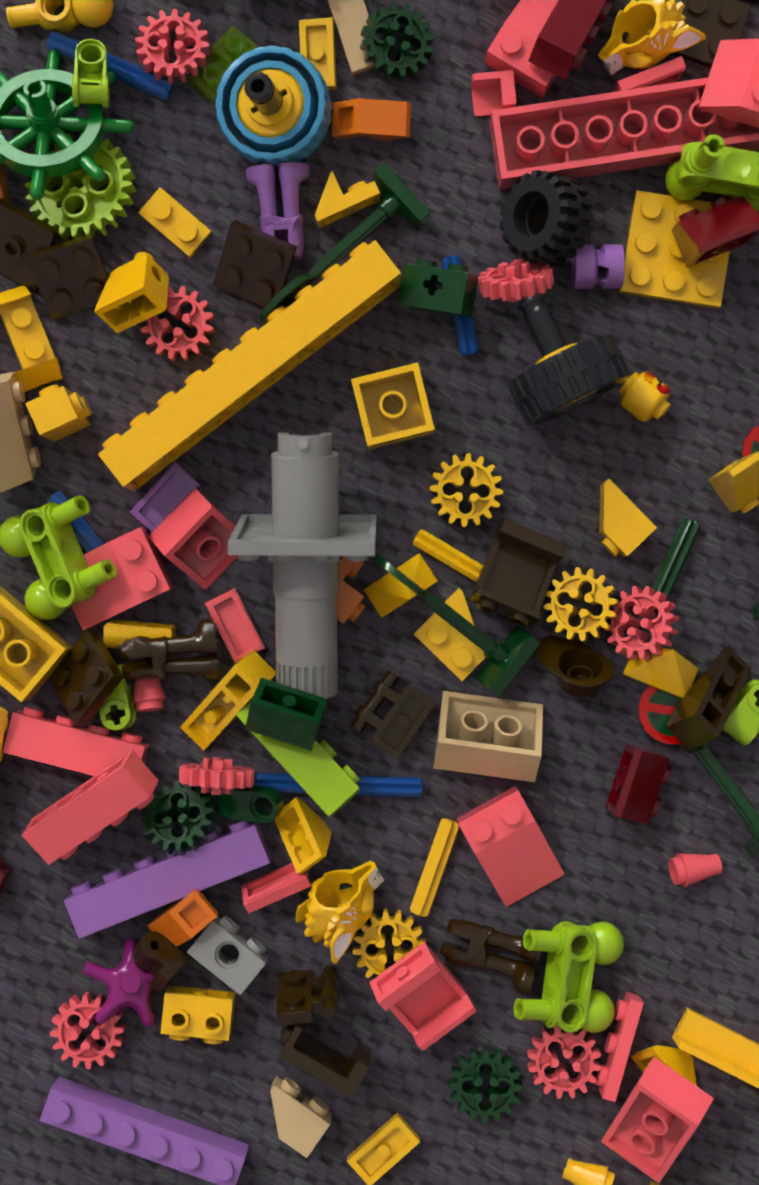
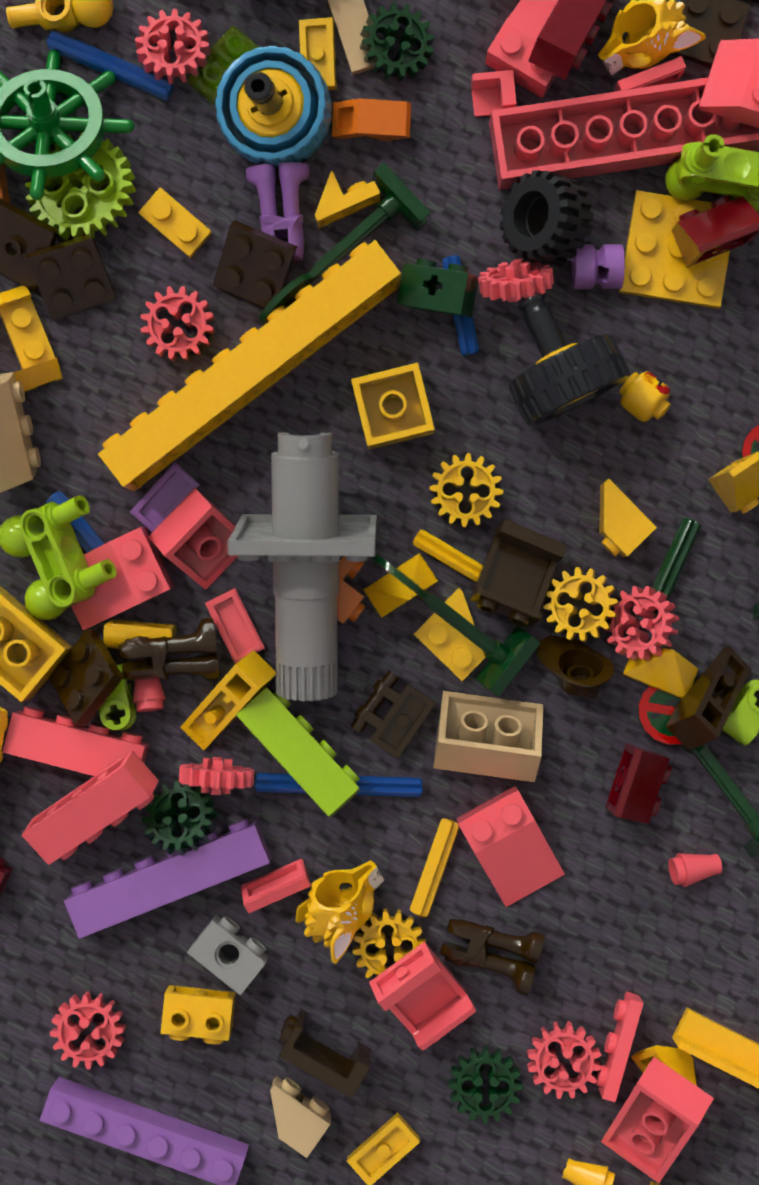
(59, 412): yellow brick -> none
(90, 74): lime piece -> none
(126, 987): magenta animal -> none
(133, 293): yellow torso -> none
(159, 958): dark brown leg -> none
(185, 918): orange slope -> none
(244, 804): dark green piece -> none
(285, 714): dark green brick -> none
(296, 996): dark brown plate -> none
(303, 834): yellow slope -> none
(571, 976): lime piece -> none

